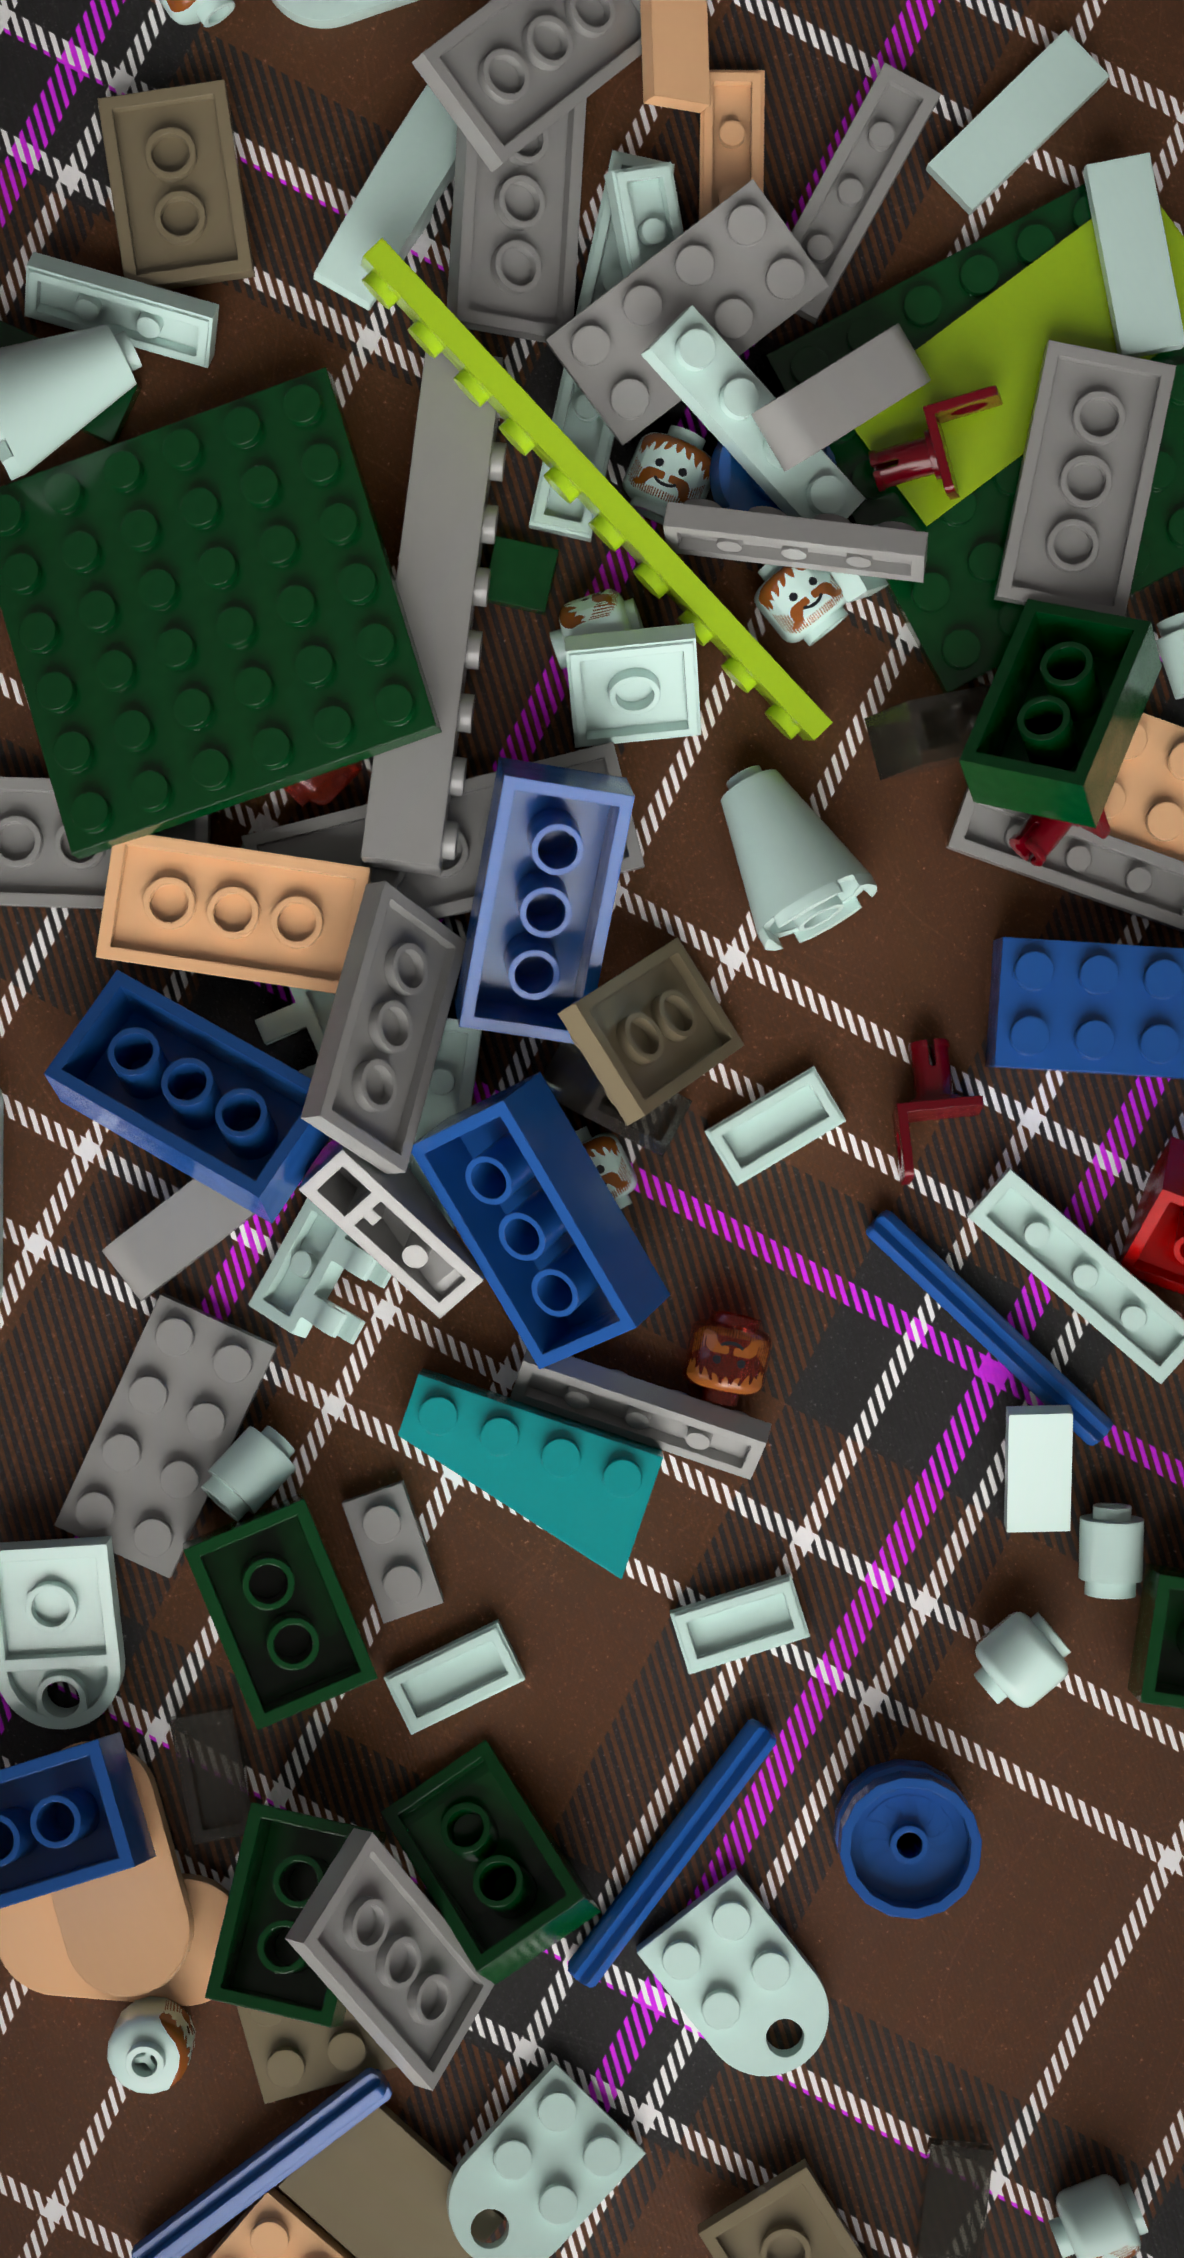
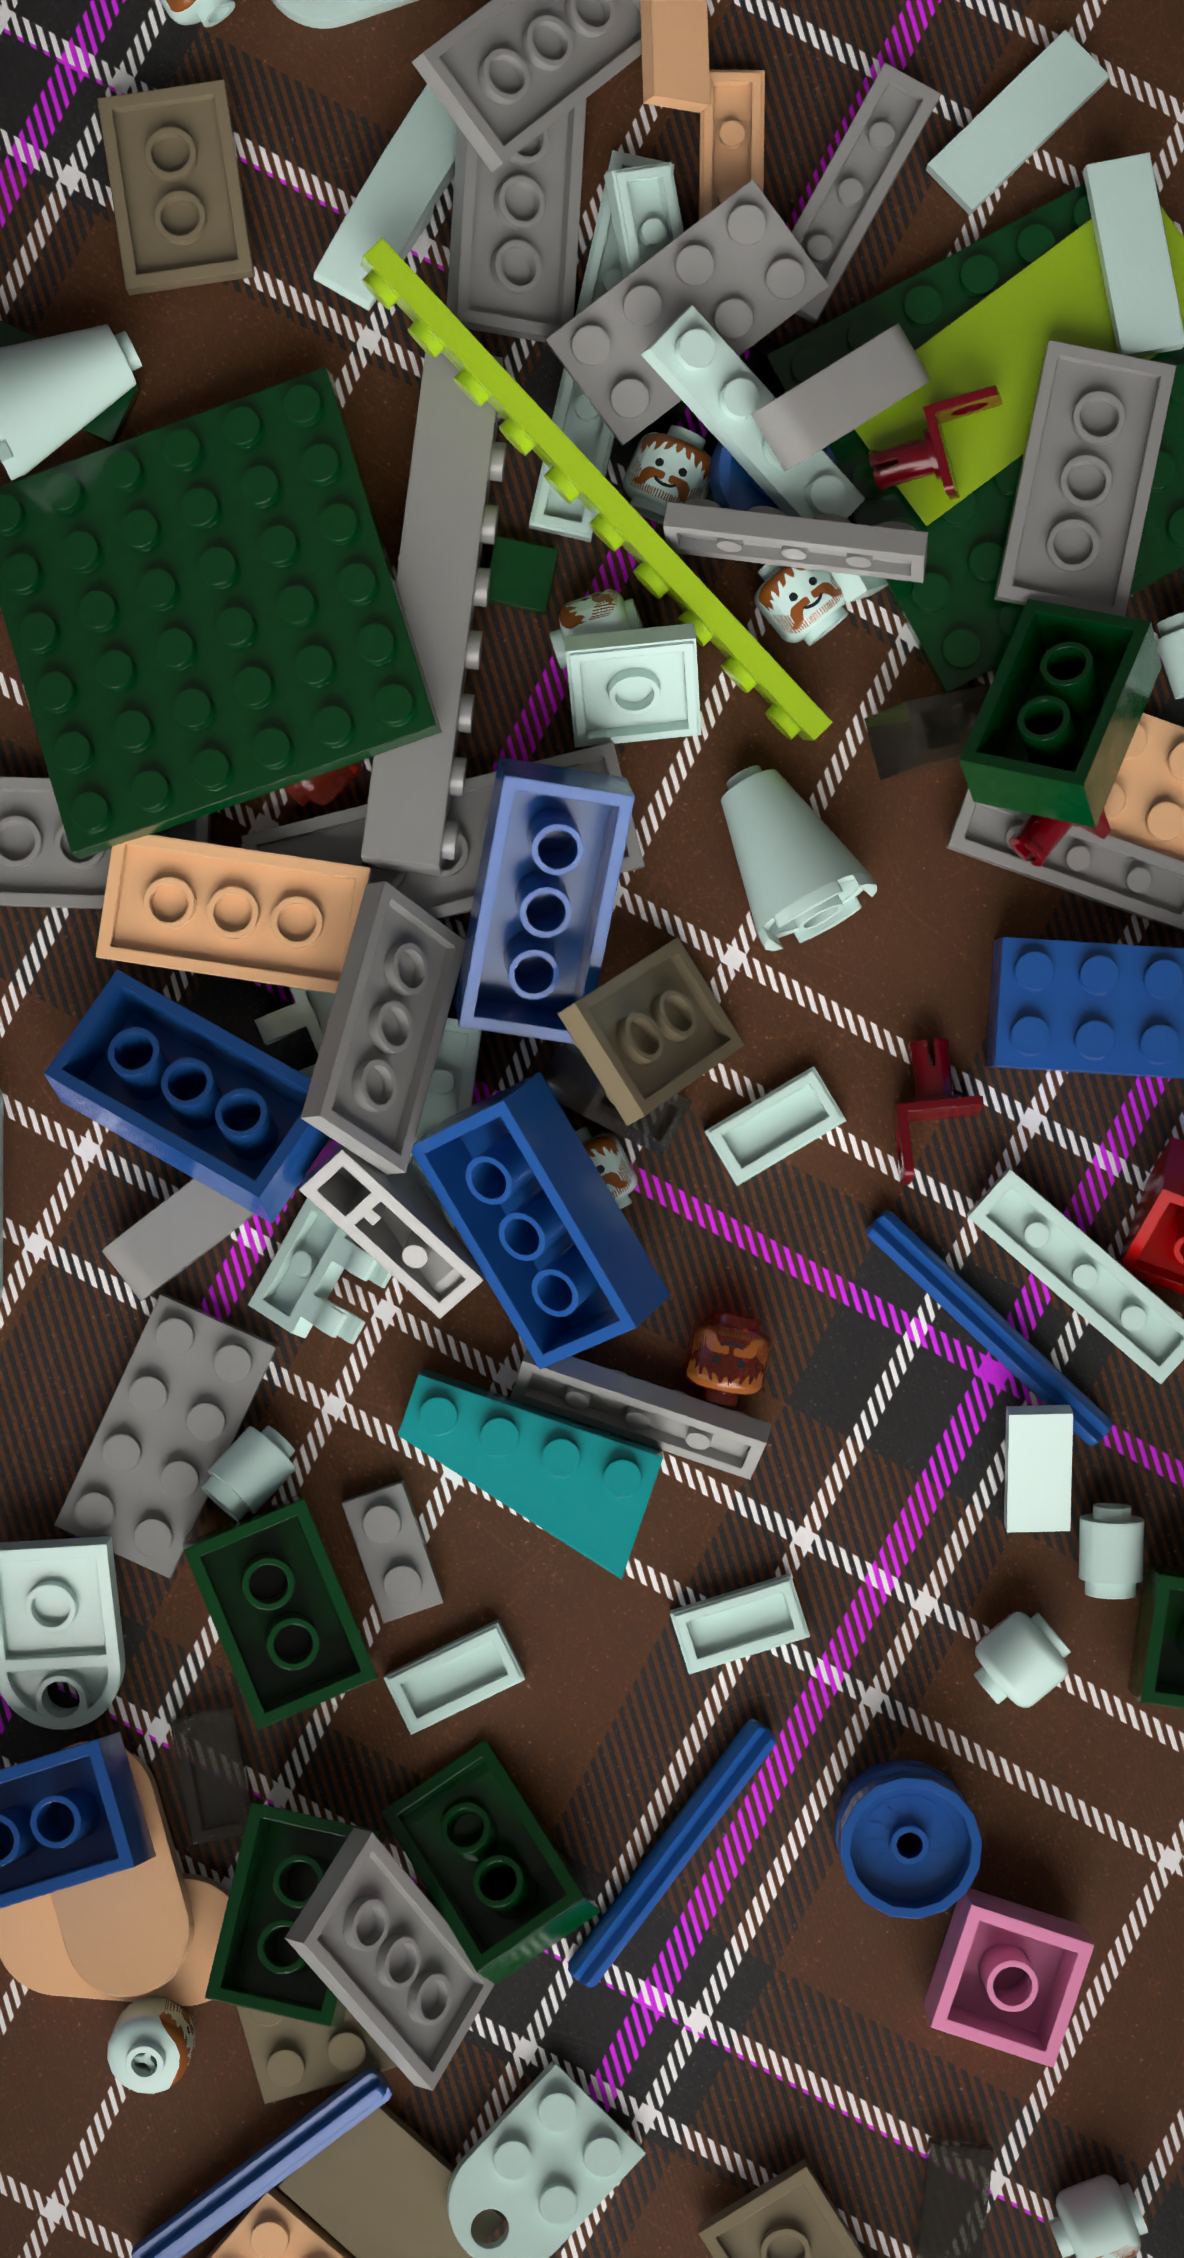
(150, 315): light aqua tile -> none
(738, 1976): light aqua plate -> none
(1008, 1977): none -> bright pink brick

